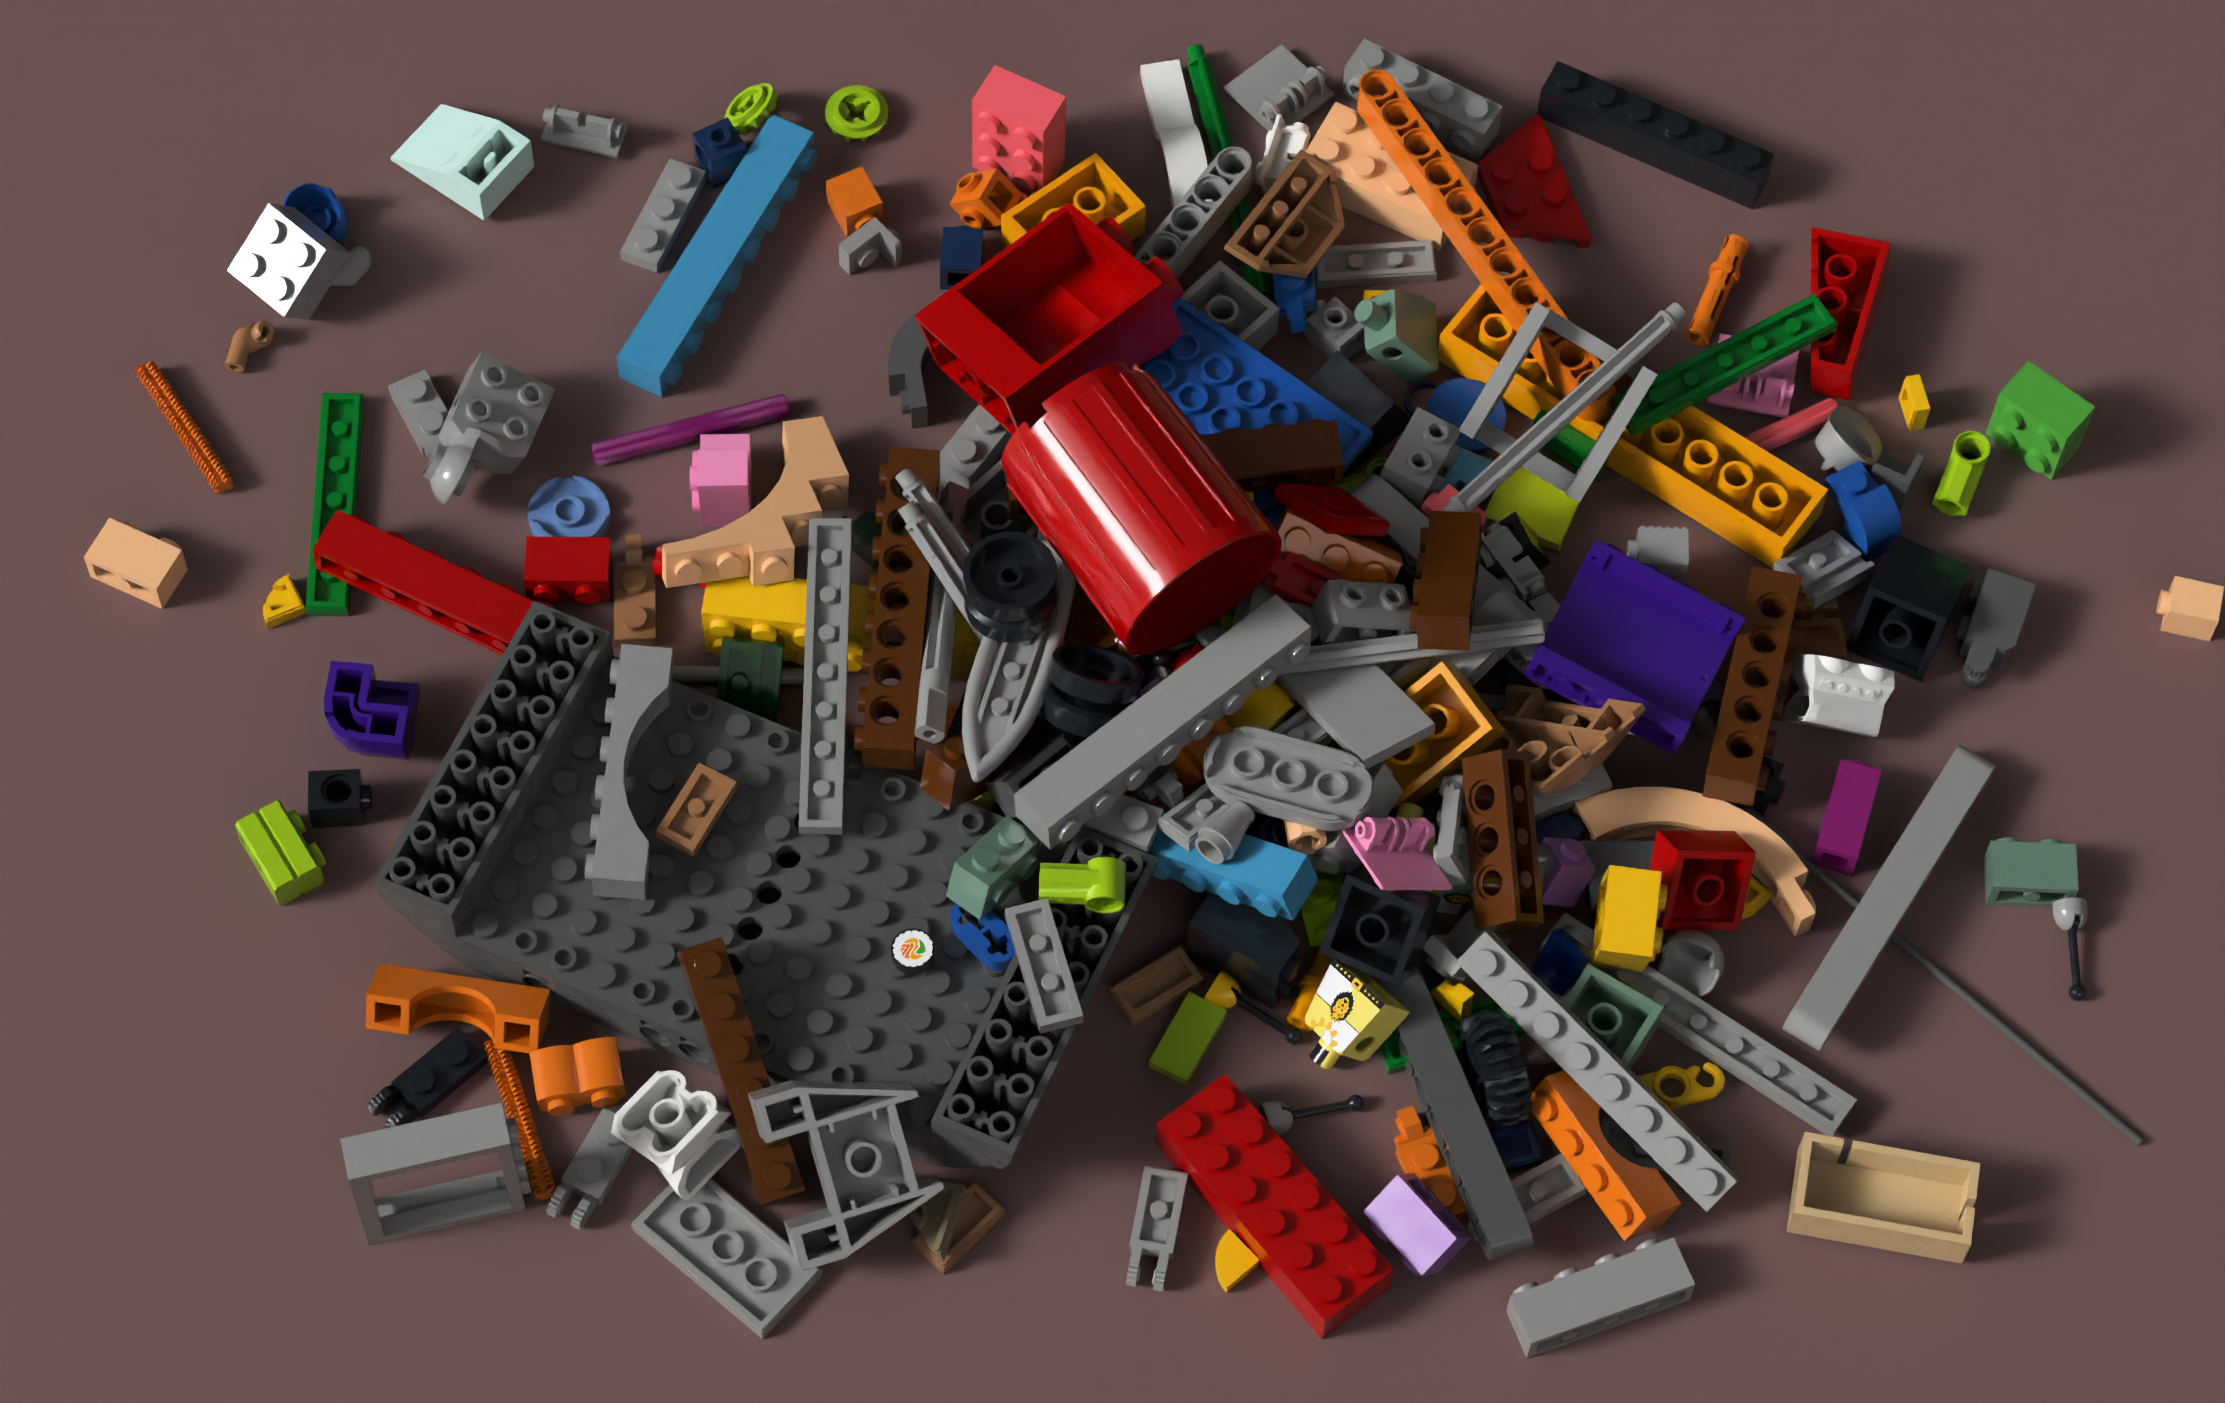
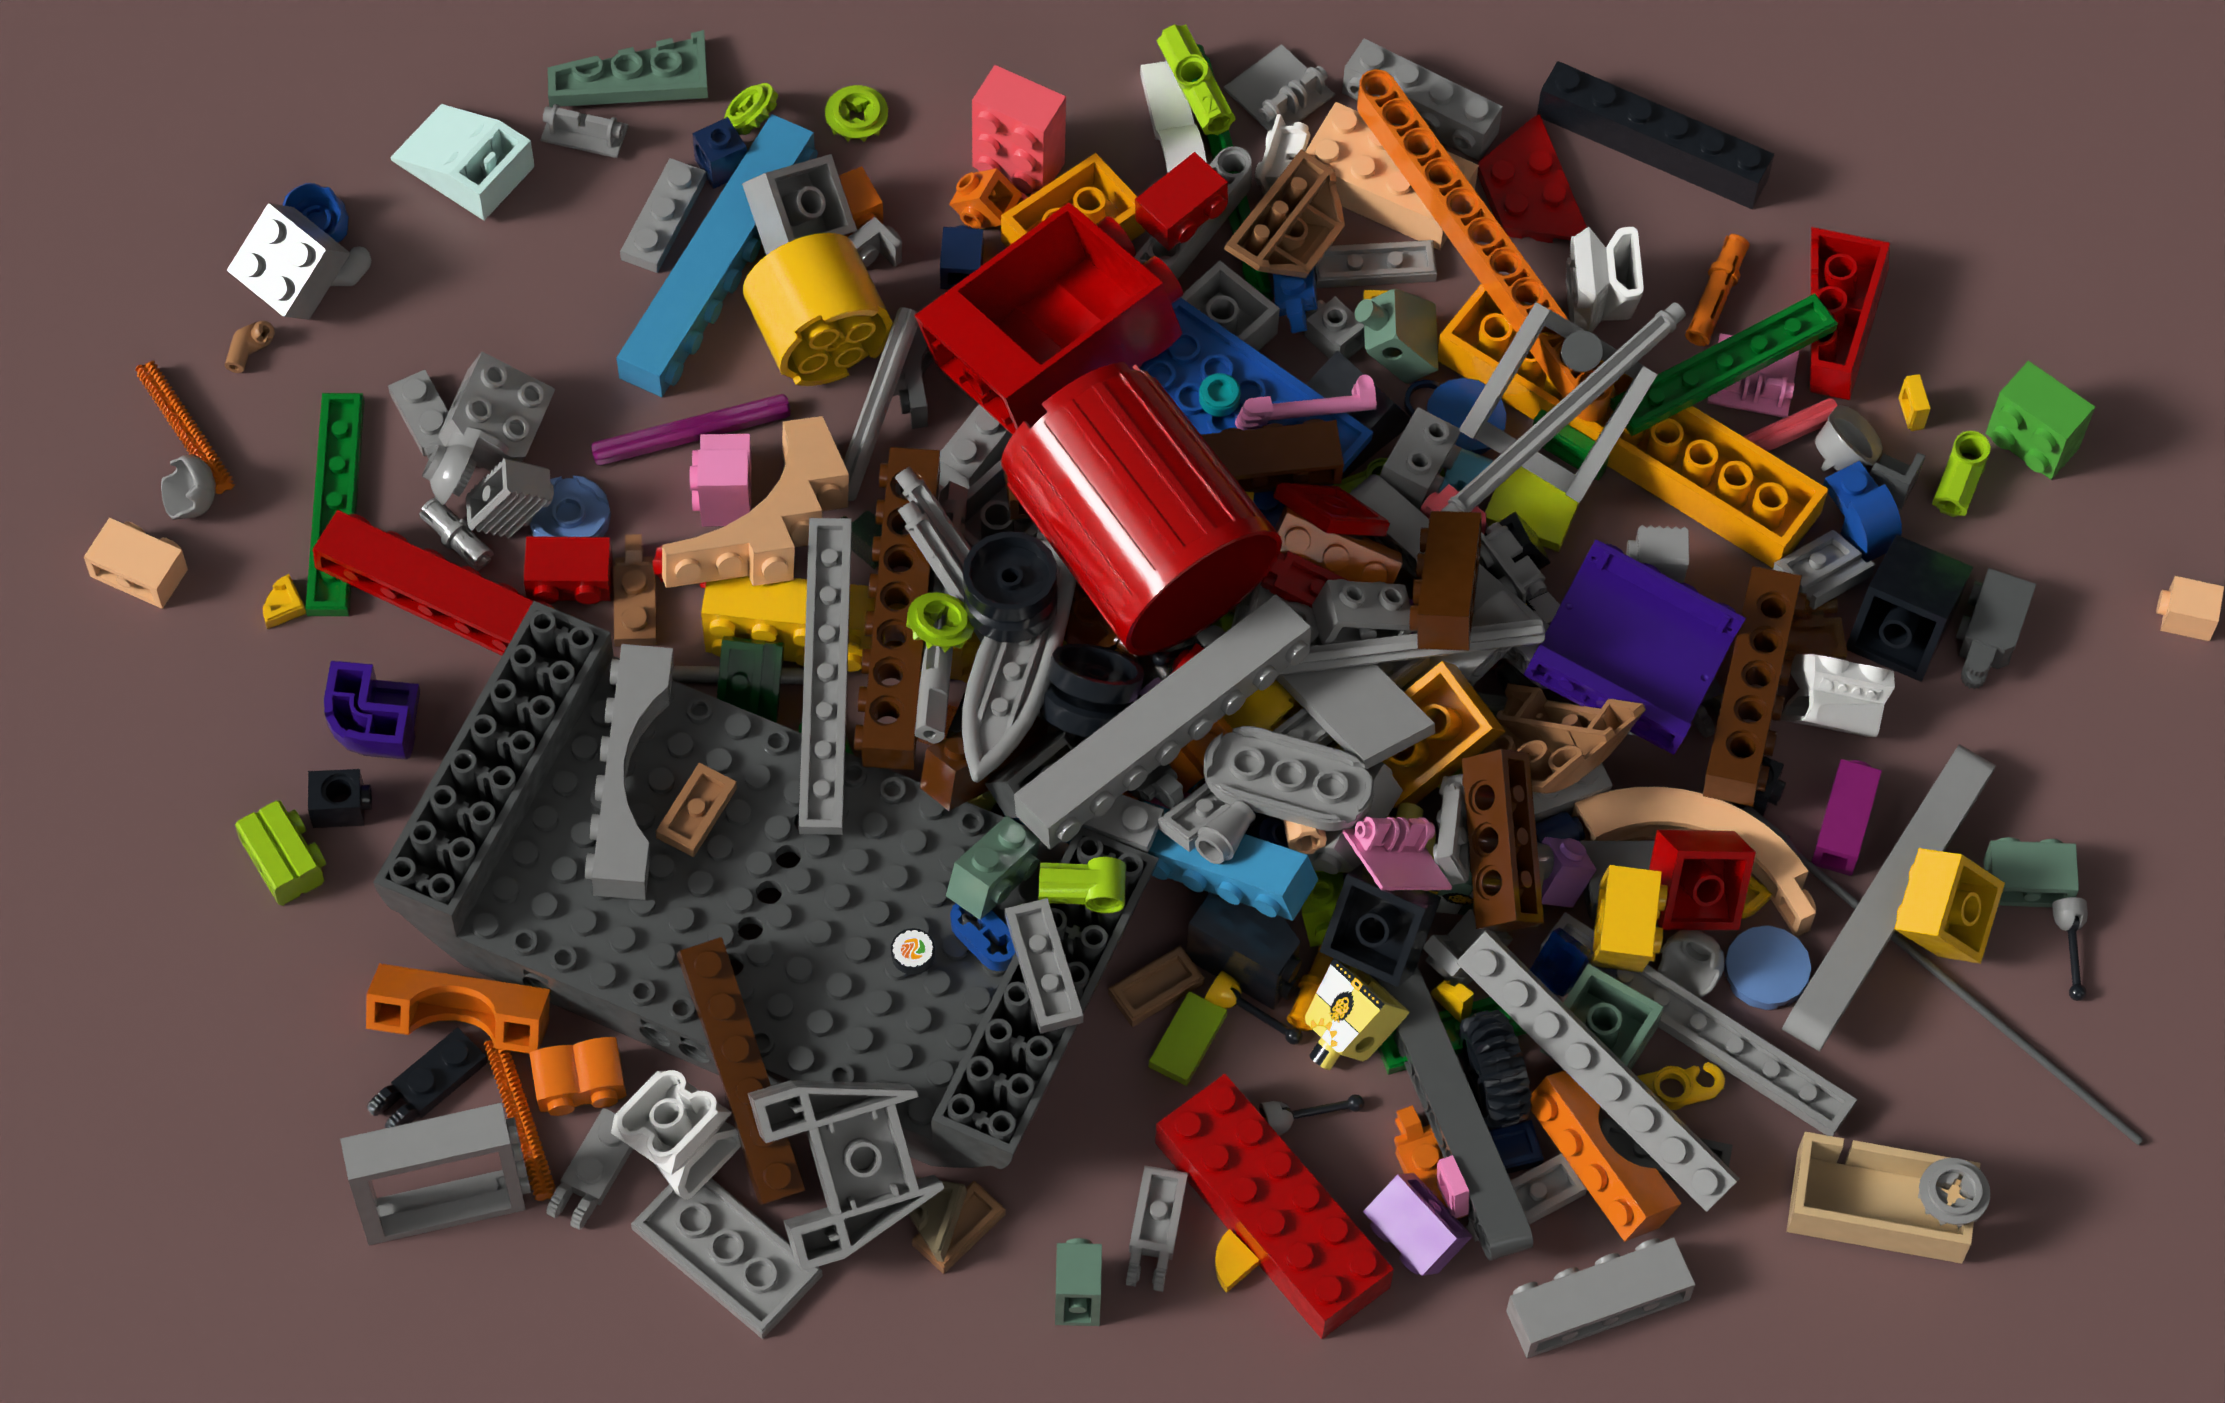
(189, 488): none -> light grey hair
(456, 534): none -> light grey pin
(508, 497): none -> light grey brick
(647, 75): none -> sand green wing
(799, 202): none -> light grey brick
(817, 308): none -> yellow brick
(879, 398): none -> light grey axle
(928, 609): none -> lime gear
(1078, 1283): none -> sand green brick
(1182, 201): none -> red brick
(1204, 94): none -> lime piece
(1219, 394): none -> teal tile
(1260, 410): none -> bright pink hinge
(1452, 1187): none -> bright pink tile
(1582, 351): none -> dark grey tile
(1603, 279): none -> white piece
(1767, 967): none -> medium blue tile
(1949, 905): none -> yellow brick
(1973, 1187): none -> light grey gear

